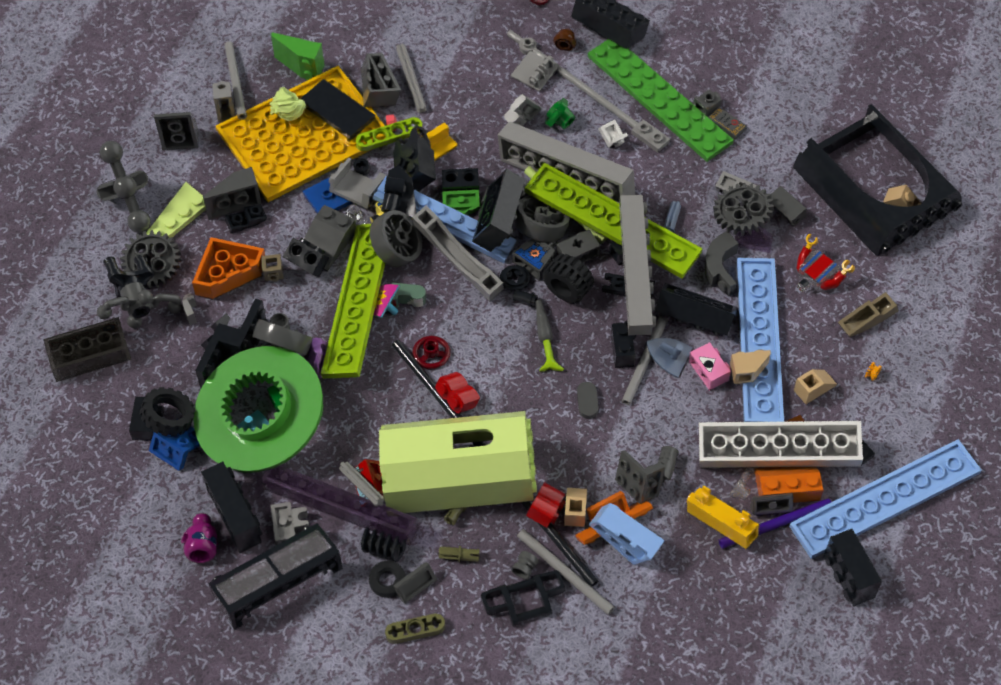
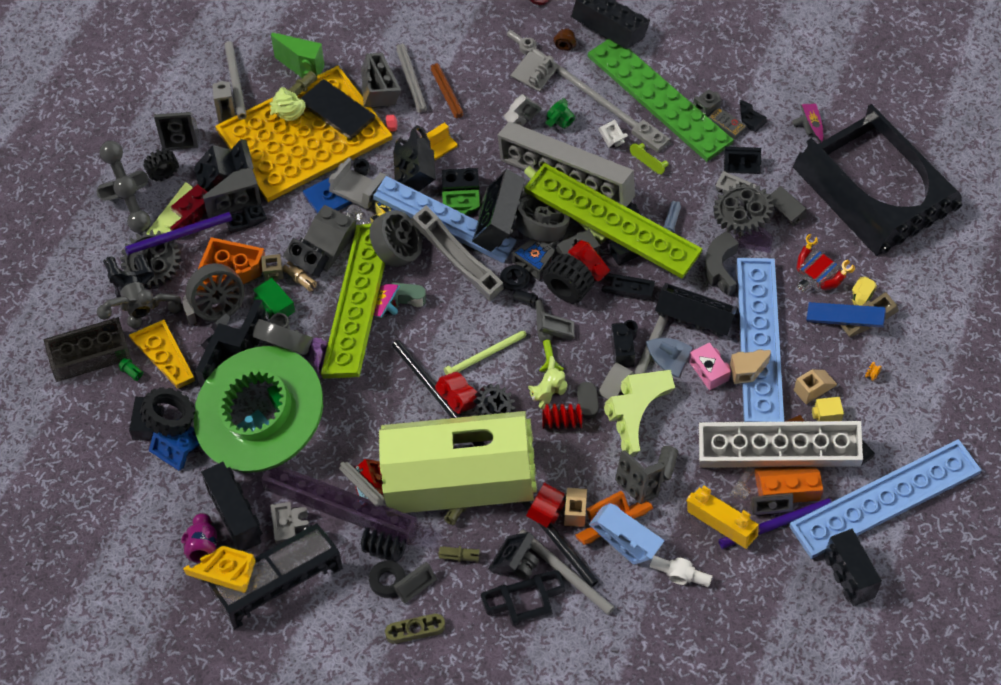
(129, 368): none -> green pin
(161, 164): none -> black tyre
(164, 352): none -> yellow wing
(178, 233): none -> dark purple piece
(189, 207): none -> dark red bracket
(215, 292): none -> dark grey piece
(220, 163): none -> black bracket
(225, 568): none -> yellow wing
(274, 299): none -> green brick
(299, 276): none -> tan pin
(302, 84): none -> olive axle
(388, 132): lime beam -> none
(399, 192): black panel -> none
(431, 343): dark red piece -> none
(446, 90): none -> dark orange axle
(486, 353): none -> yellowish green bar
(495, 403): none -> black gear
(511, 553): none -> black plate
(551, 383): none -> yellowish green animal
(556, 326): none -> dark grey tile
(562, 416): none -> red piece
(588, 256): none -> red brick
(612, 382): none -> light grey panel
(629, 408): none -> yellowish green arch
(635, 263): light grey brick -> none
(653, 163): none -> lime piece
(680, 571): none -> white pin
(742, 160): none -> black hinge
(750, 117): none -> black slope
(810, 120): none -> shield
(828, 409): none -> light yellow brick
(846, 314): none -> blue tile
(863, 290): none -> light yellow rock
(901, 196): tan slope -> none

